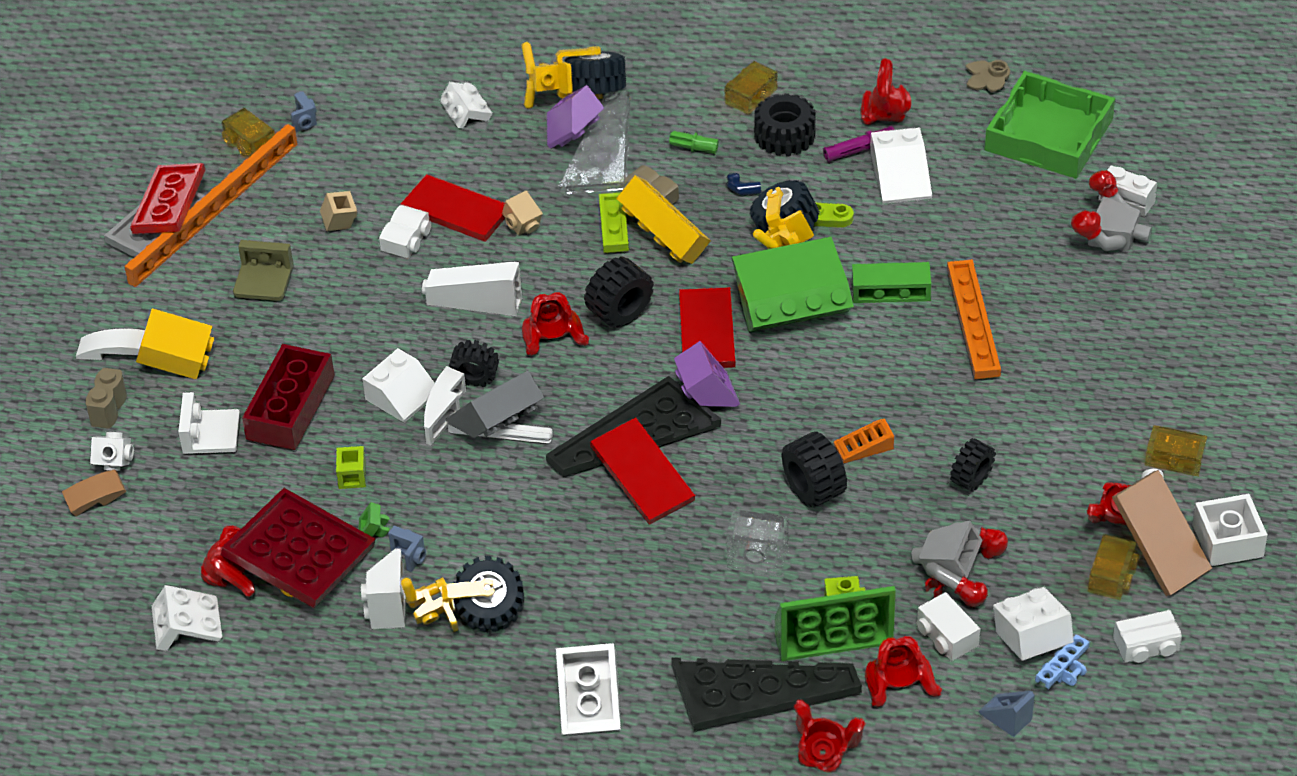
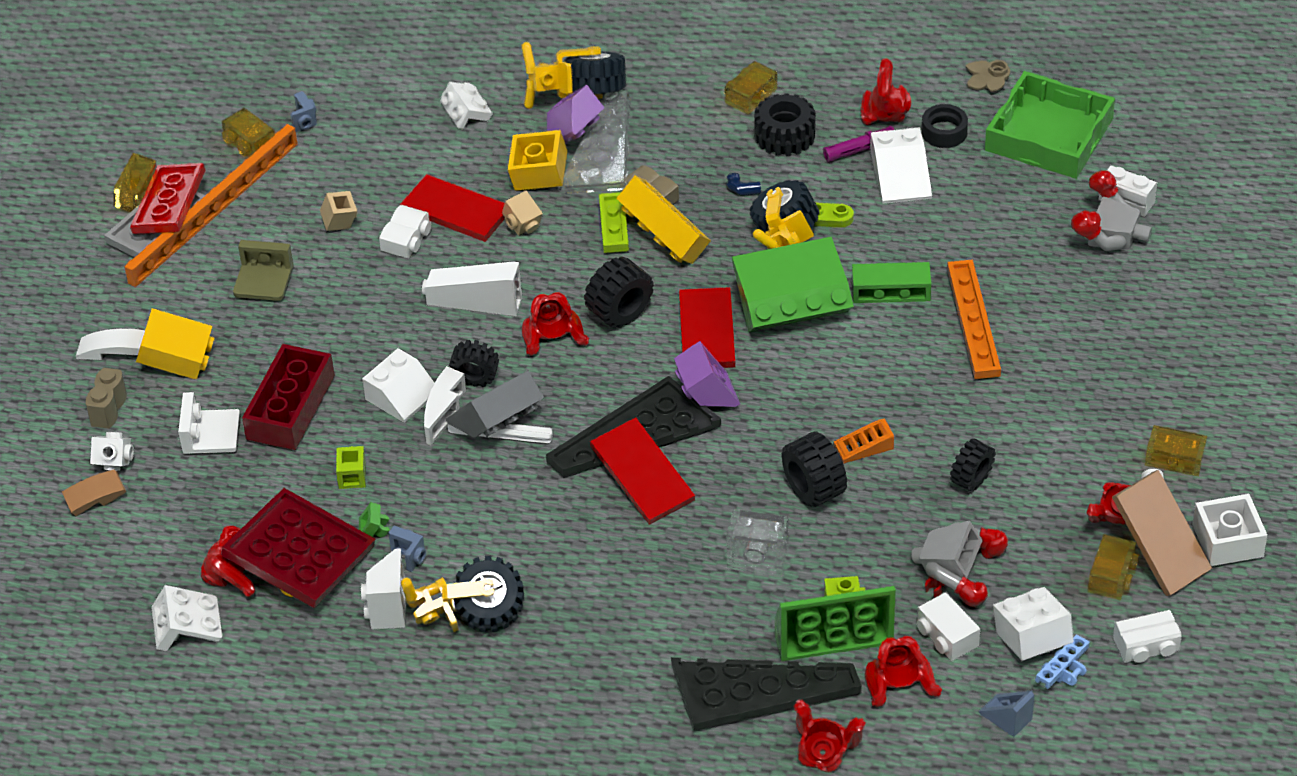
(133, 182): none -> clear yellow brick
(537, 160): none -> yellow brick
(588, 689): white slope -> none
(694, 142): bright green axle -> none
(944, 113): none -> black tyre

